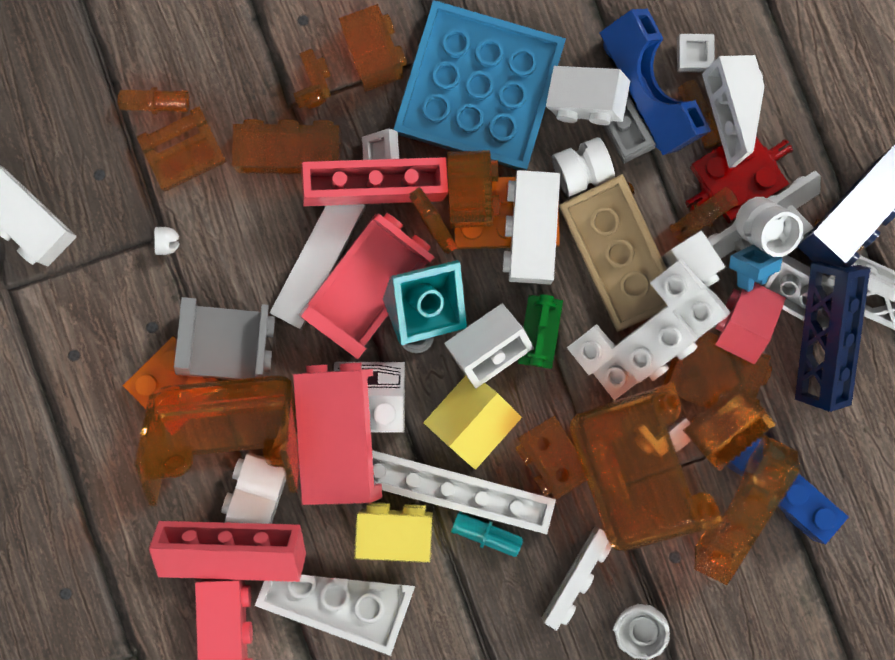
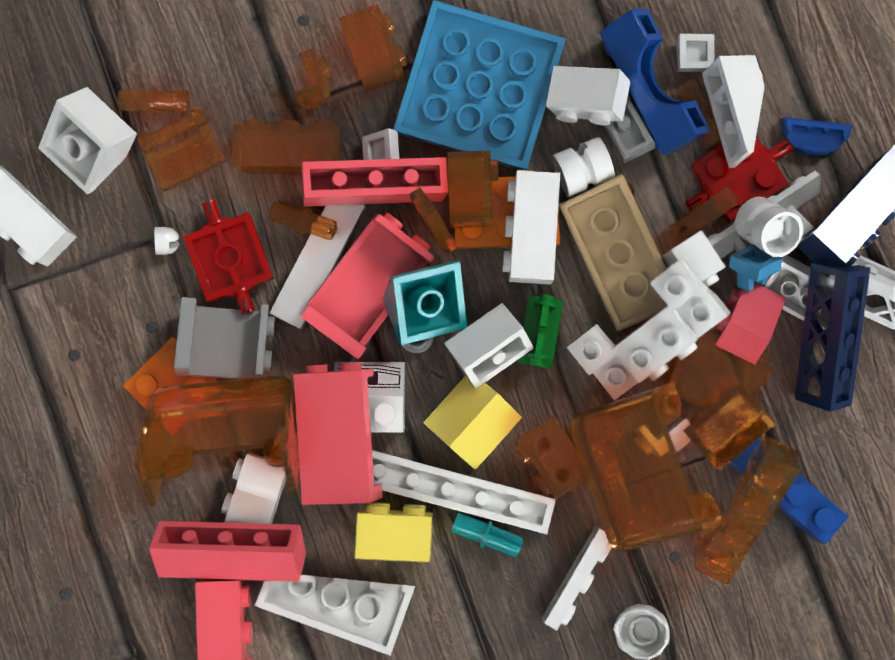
(86, 139): none -> white slope
(228, 257): none -> red plate
(303, 220): none -> clear orange axle
(814, 137): none -> blue tile

